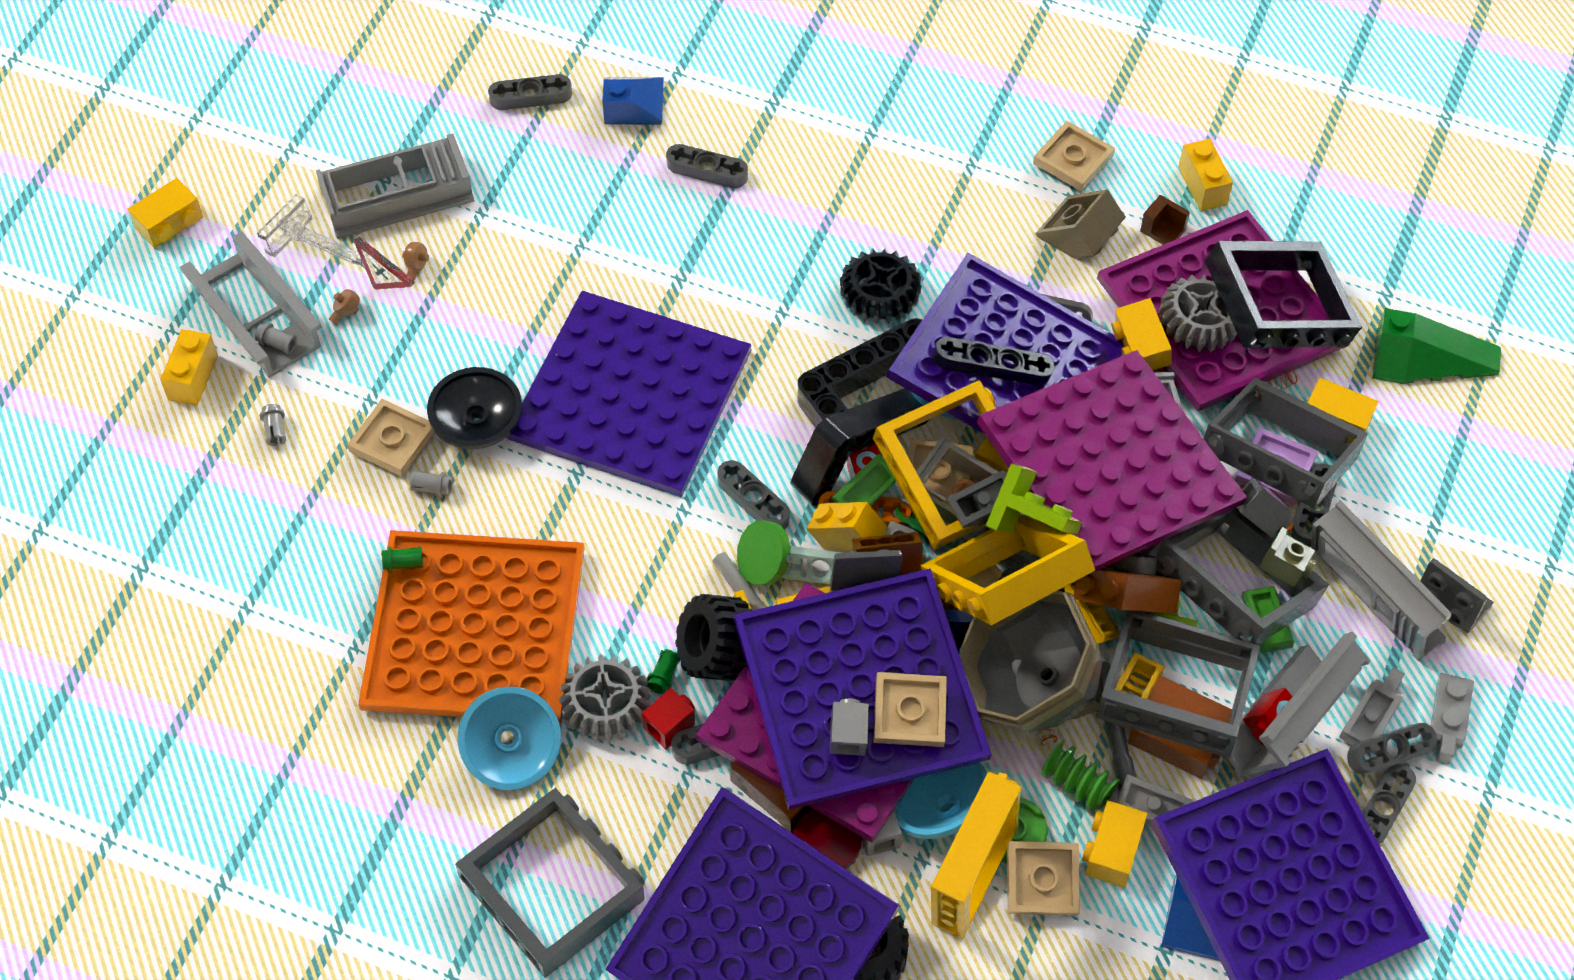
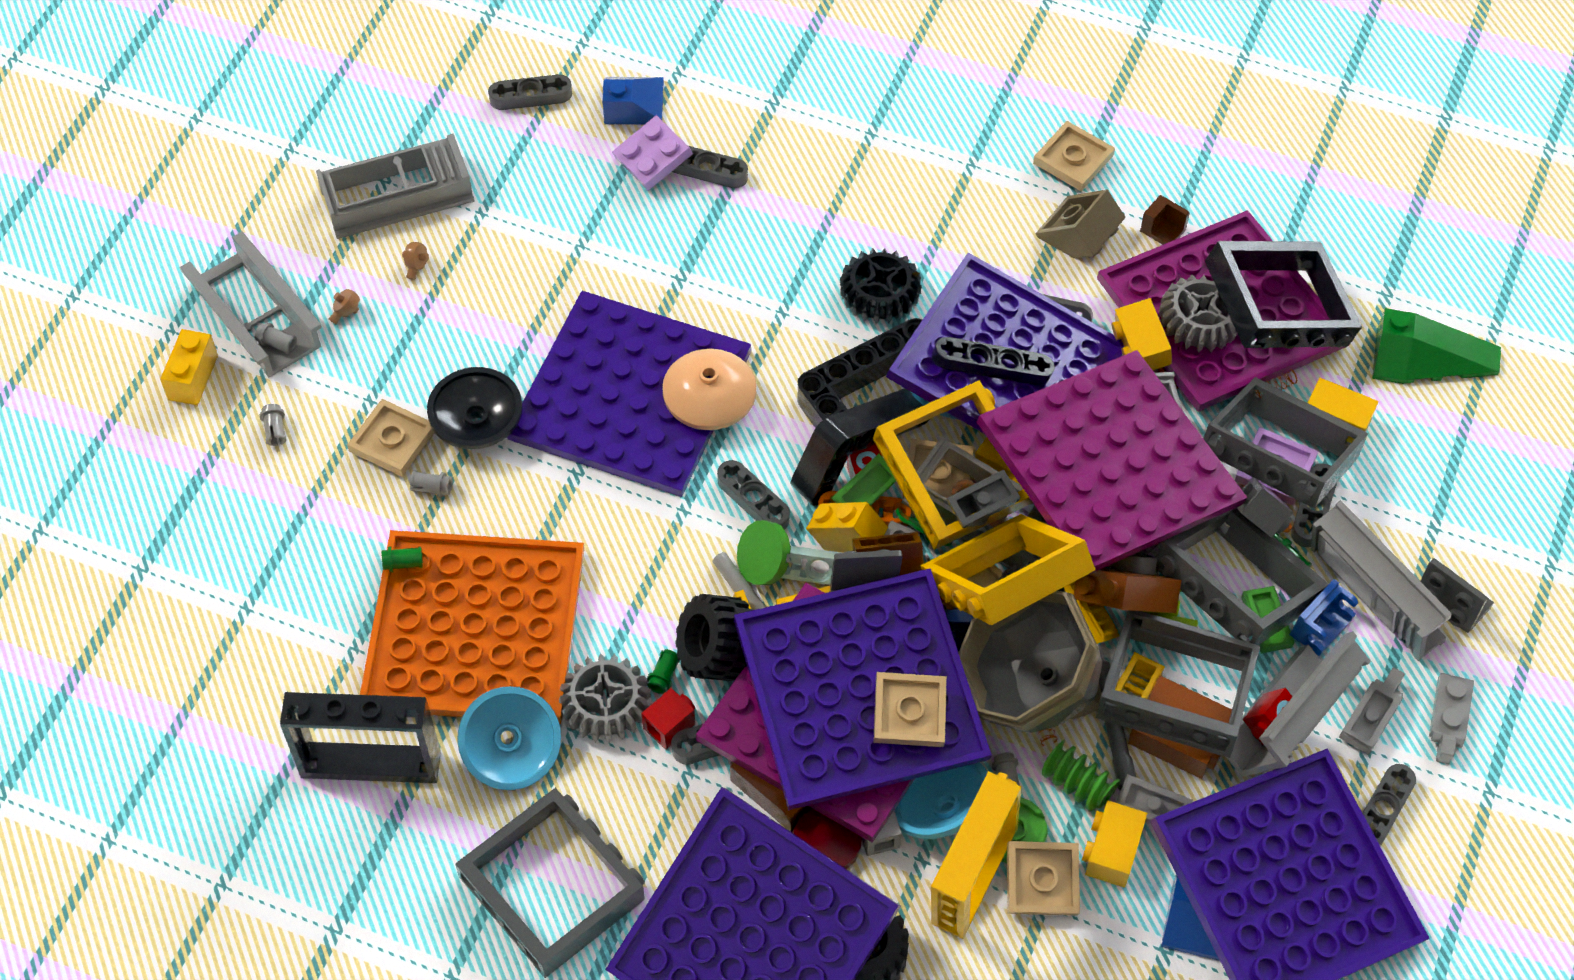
(165, 212): yellow brick -> none
(291, 224): clear piece -> none
(357, 760): none -> black window
(652, 152): none -> lavender plate
(709, 401): none -> light nougat dish
(849, 727): light grey brick -> none
(1006, 764): none -> light grey pin
(1016, 499): lime bracket -> none
(1205, 174): yellow brick -> none
(1288, 559): olive brick -> none
(1325, 618): none -> blue hinge
(1379, 743): dark grey beam -> none

